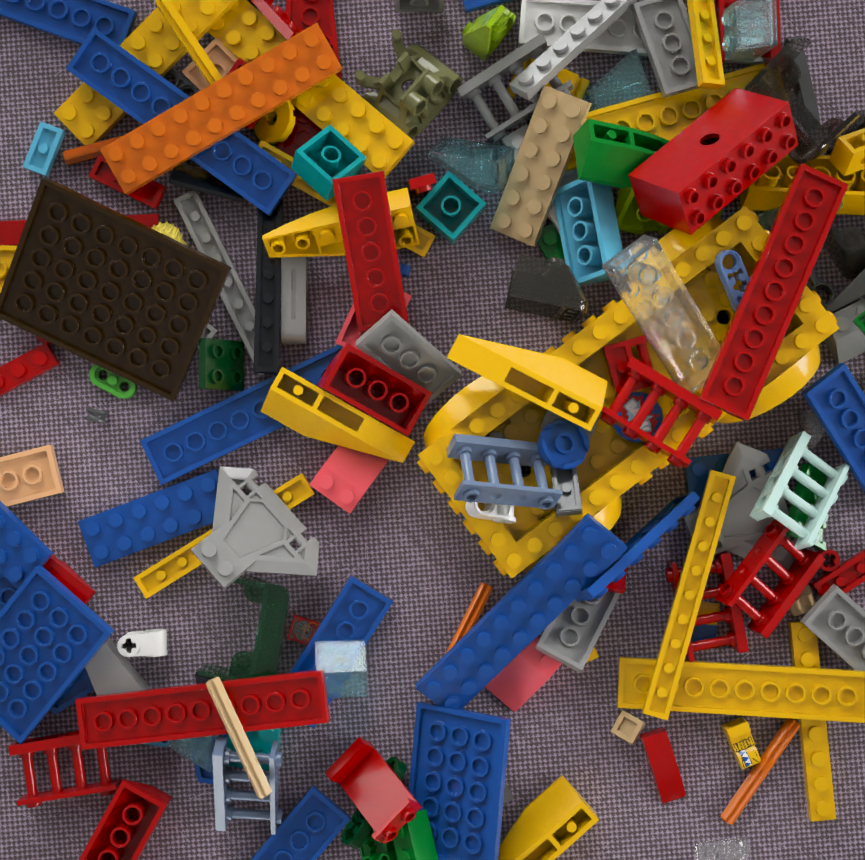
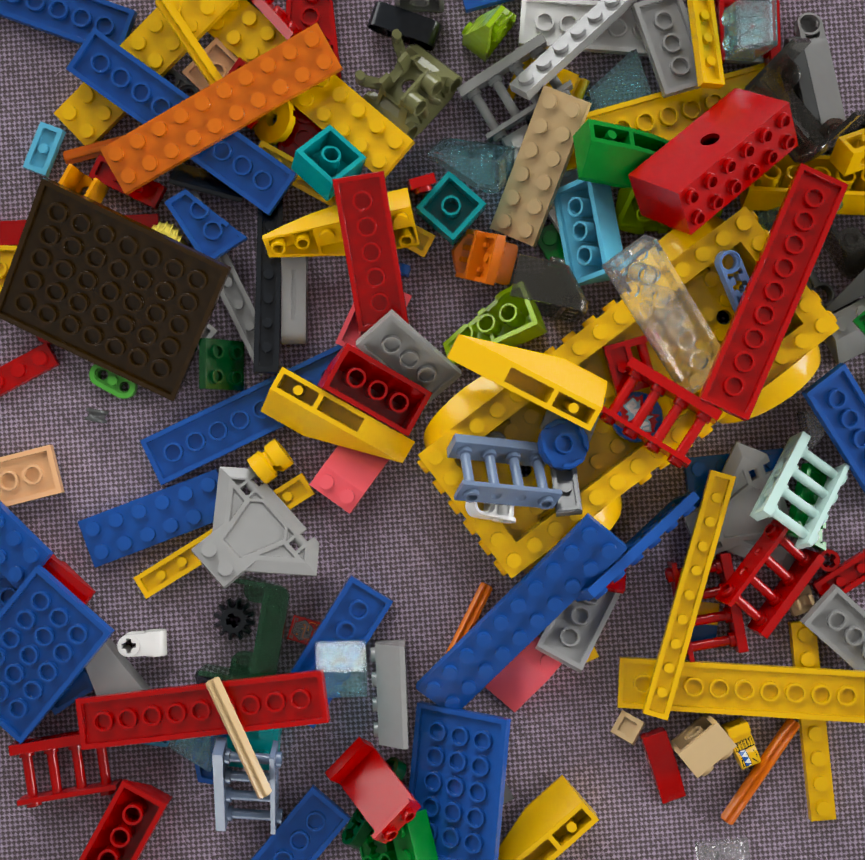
(77, 180): none -> light orange piece
(203, 226): none -> blue wing
(232, 627): none -> black gear
(270, 461): none -> yellow wheel
(391, 693): none -> light grey slope
(414, 27): none -> black beam
(484, 257): none -> orange piece
(503, 321): none -> lime wedge
(703, 745): none -> tan brick
(820, 67): none -> light grey piece

